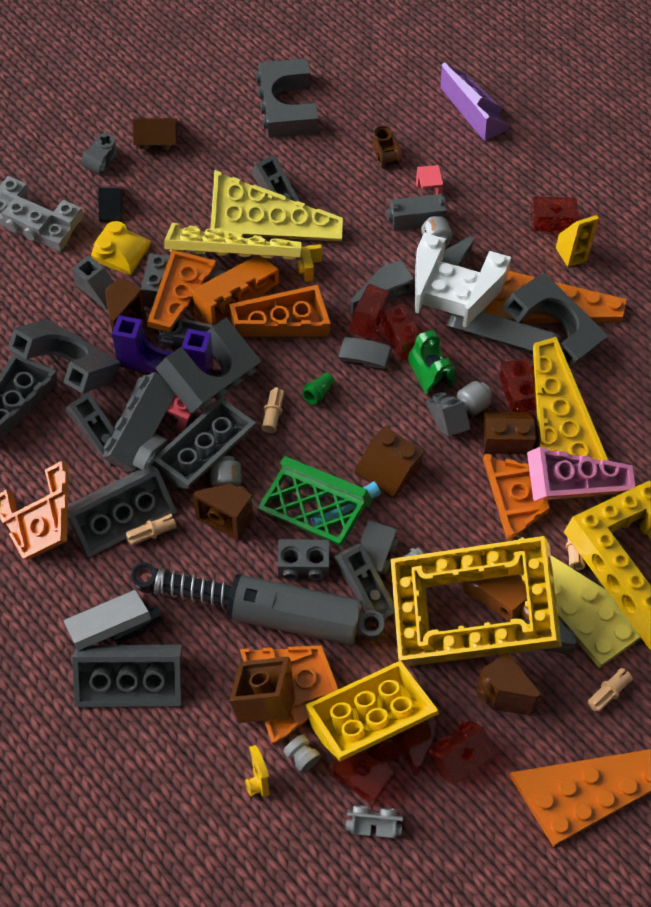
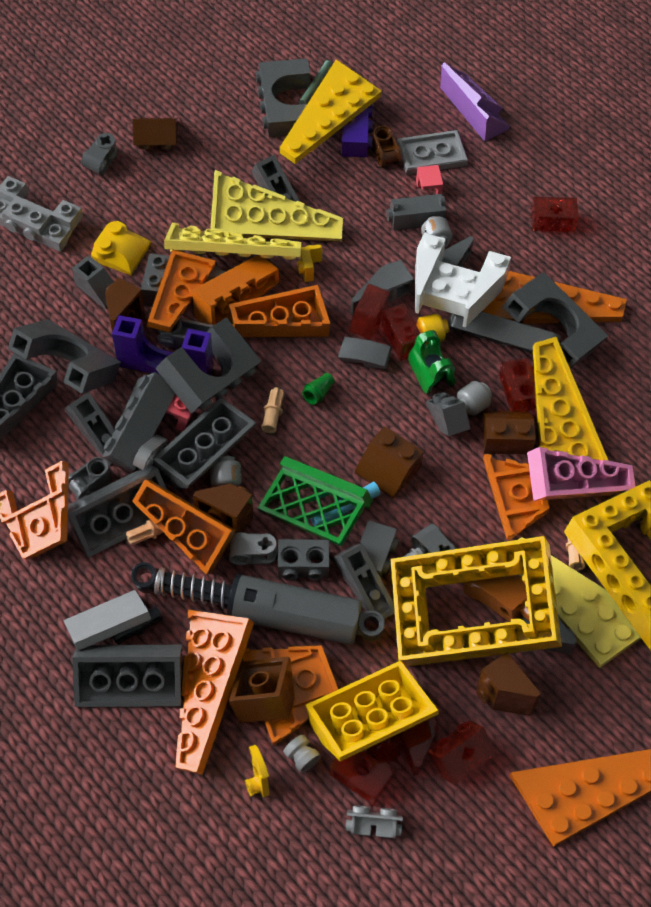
(87, 480): none -> dark grey piece
(110, 203): black slope -> none
(191, 528): none -> orange wedge
(208, 678): none -> orange wing
(251, 549): none -> light grey piece
(316, 82): none -> sand green bar
(332, 106): none -> yellow wing
(355, 135): none -> dark purple arch
(431, 540): none -> dark grey piece
(432, 149): none -> light grey tile
(433, 322): none -> yellow head
(576, 241): yellow slope -> none
(609, 690): light nougat axle -> none

